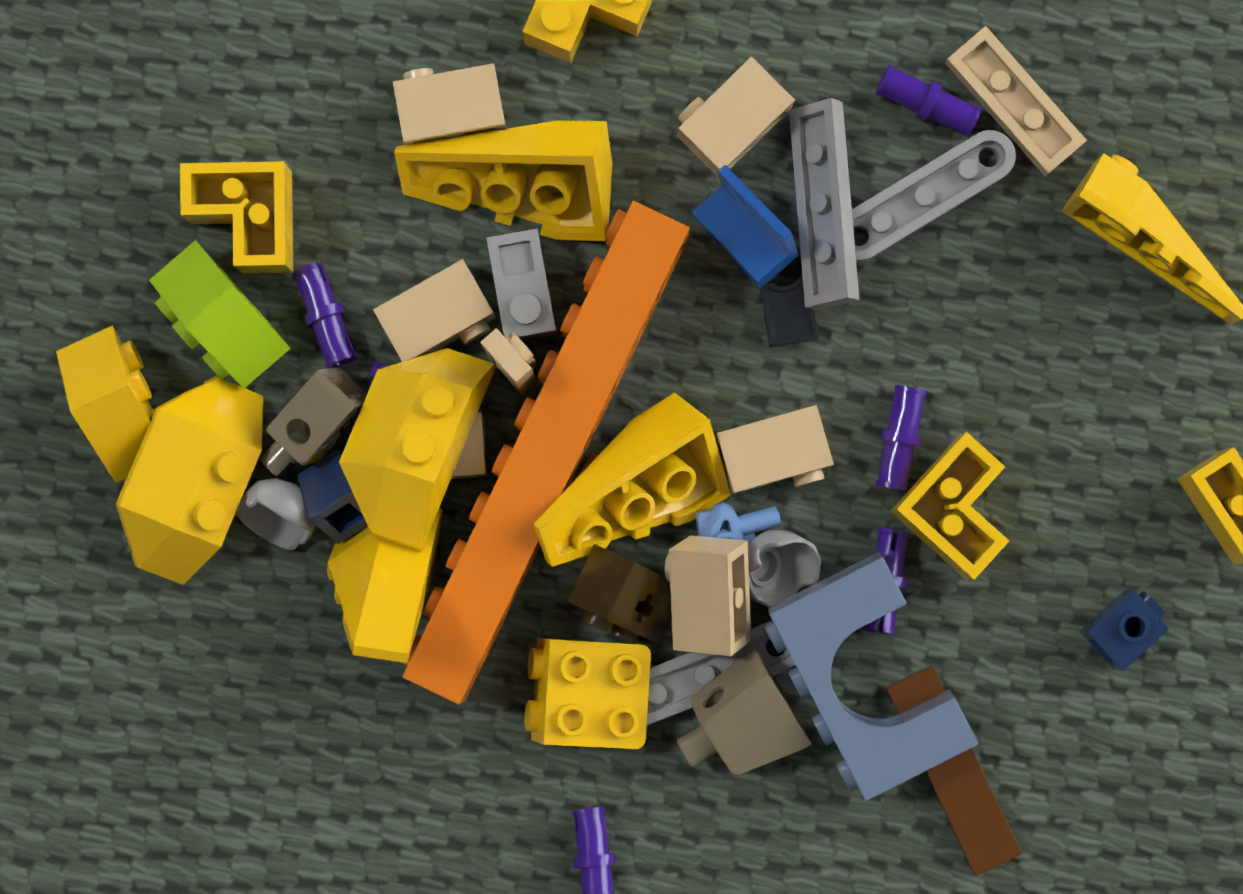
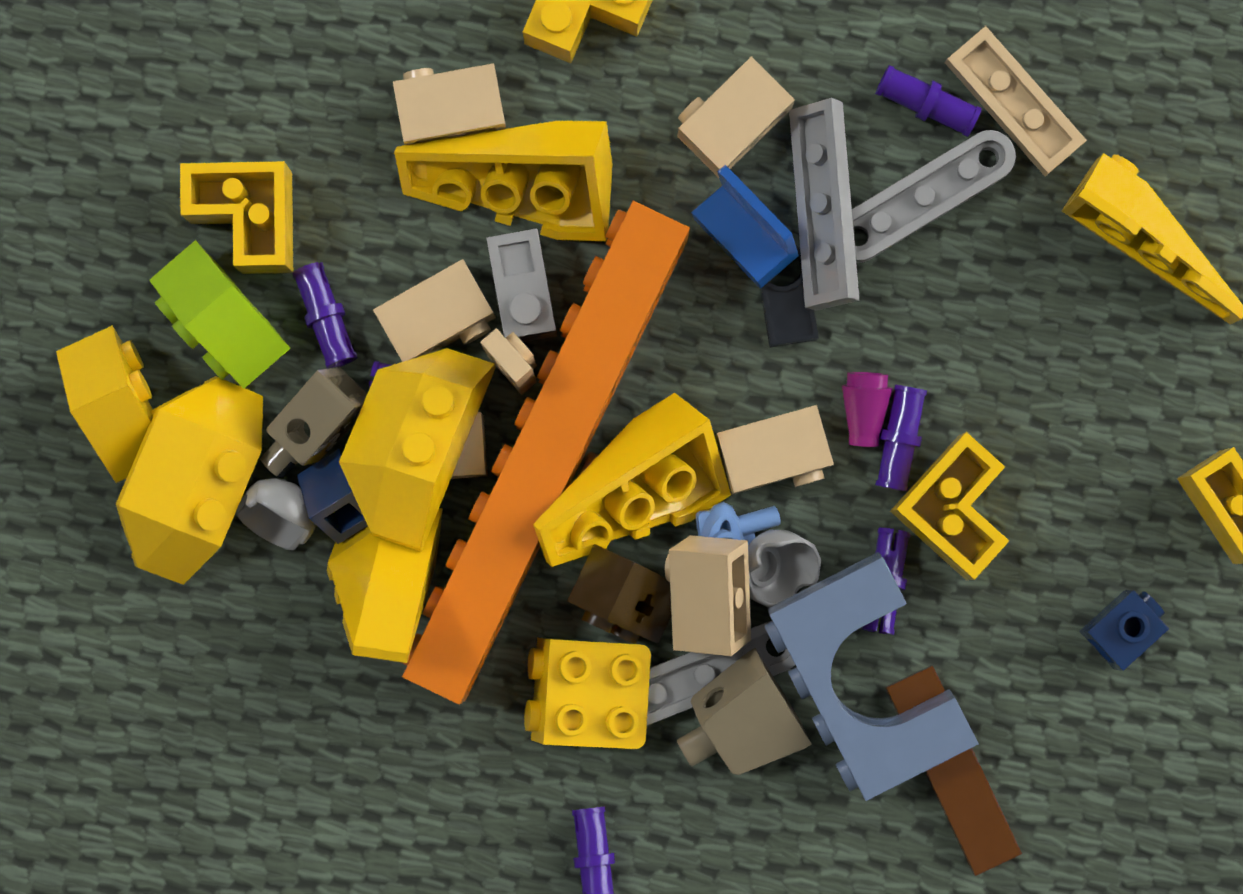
(866, 405): none -> magenta cone

